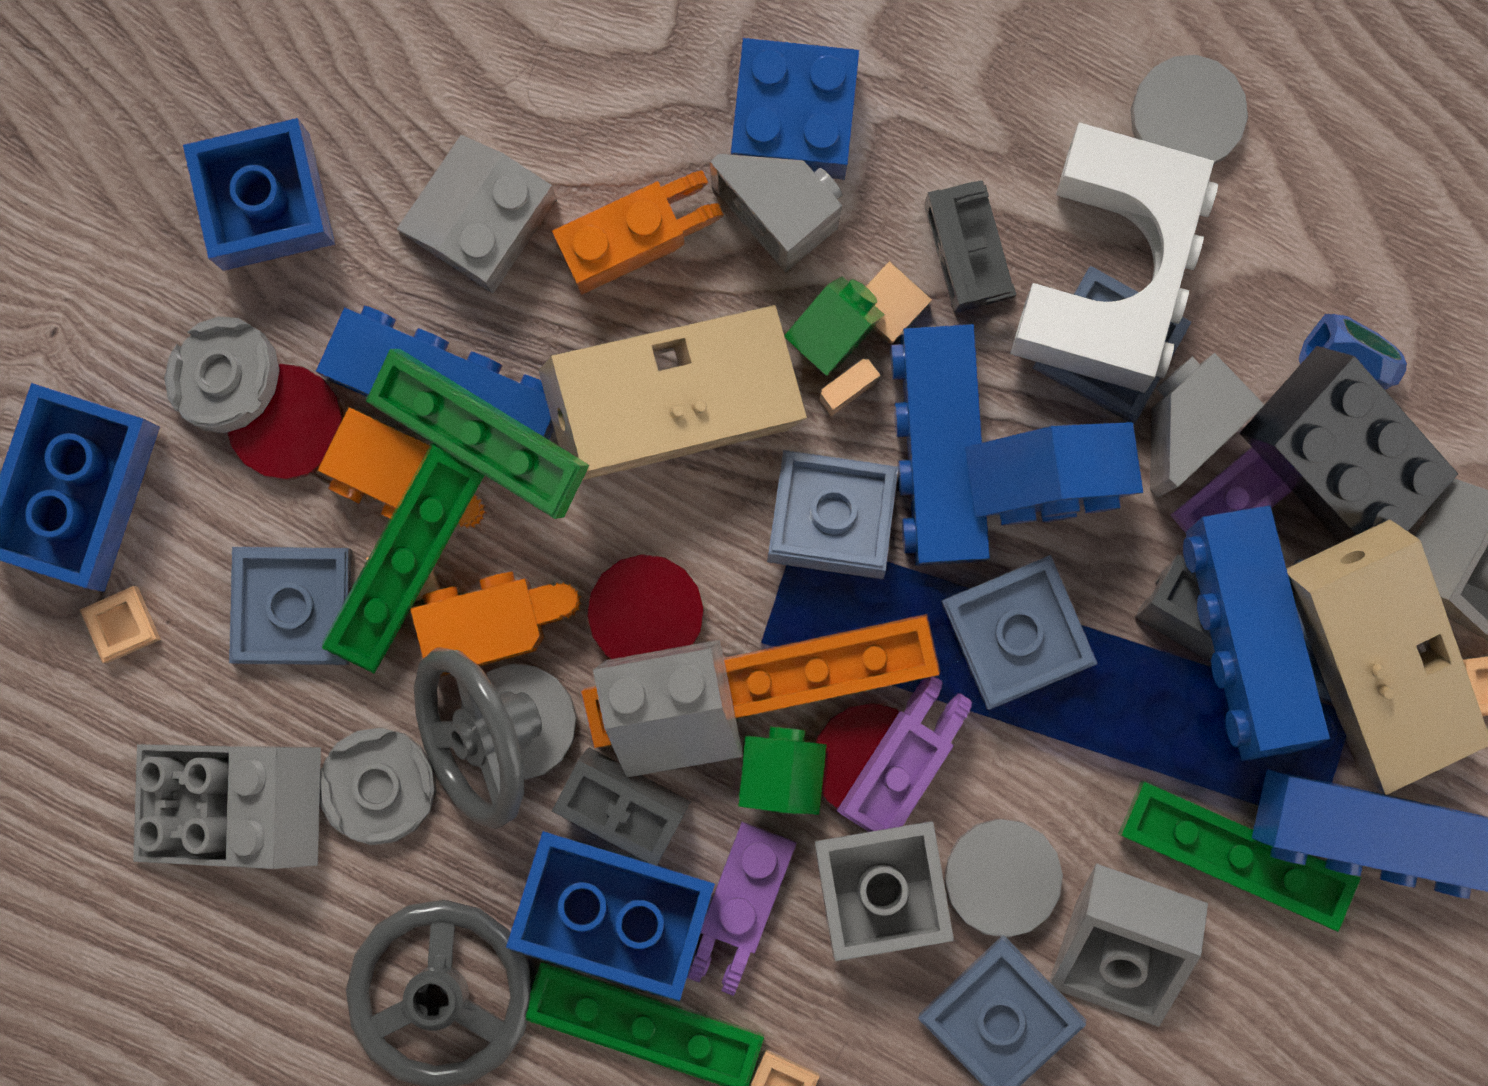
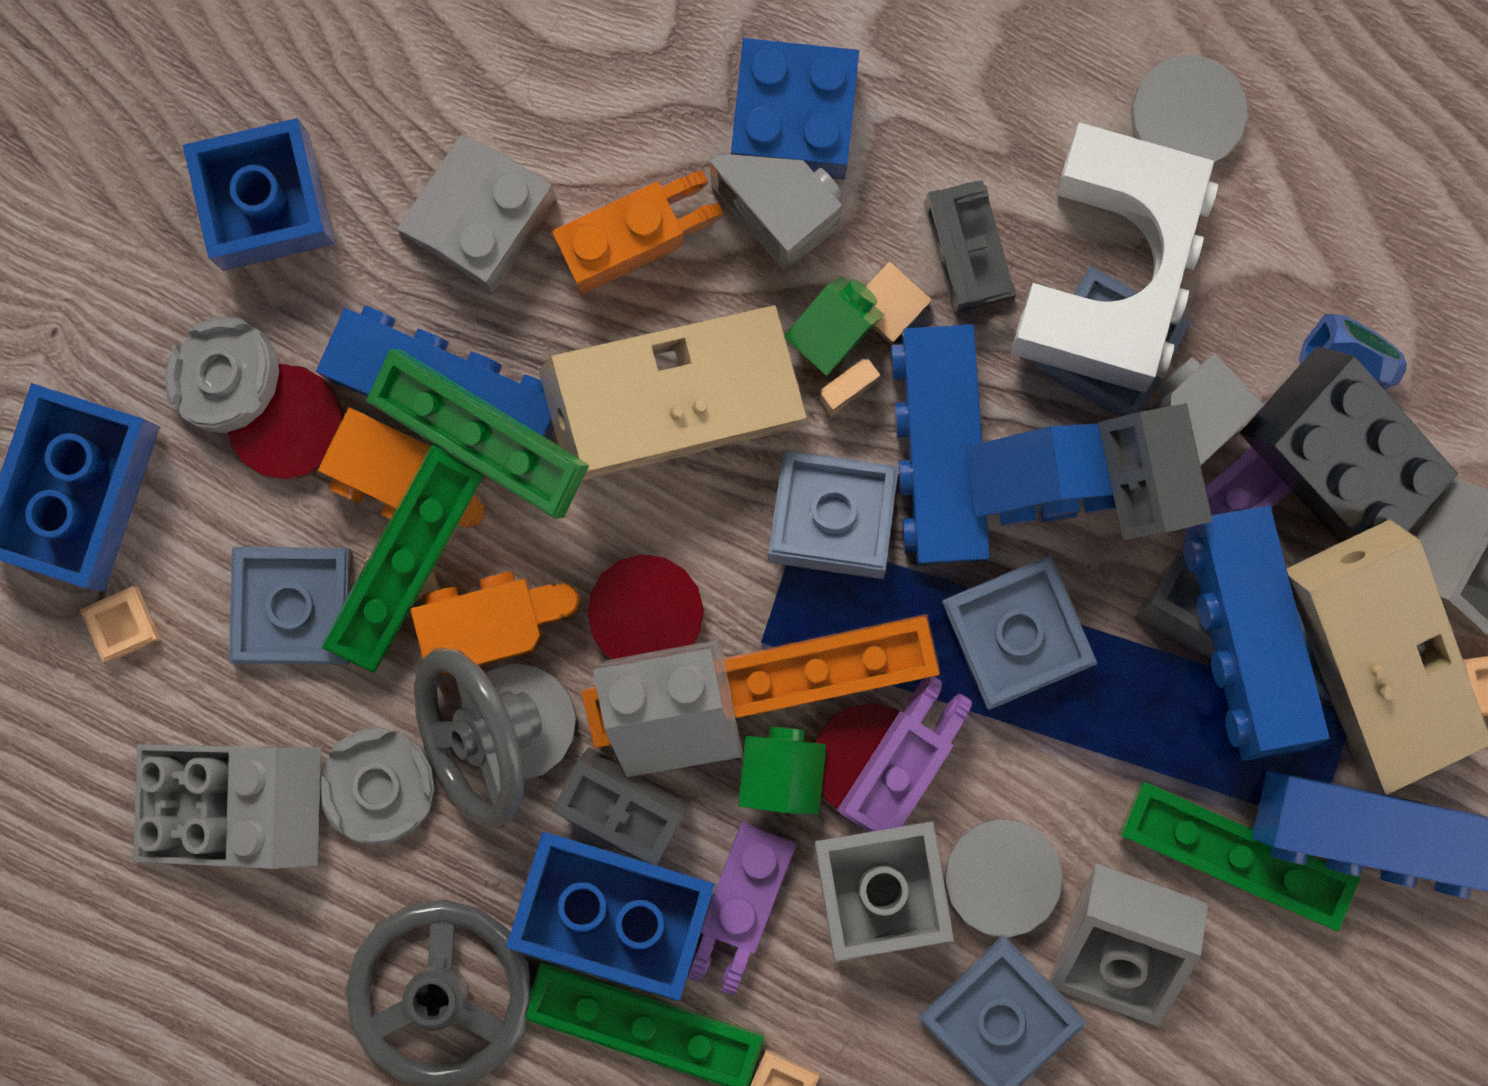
(1155, 471): none -> dark grey hinge

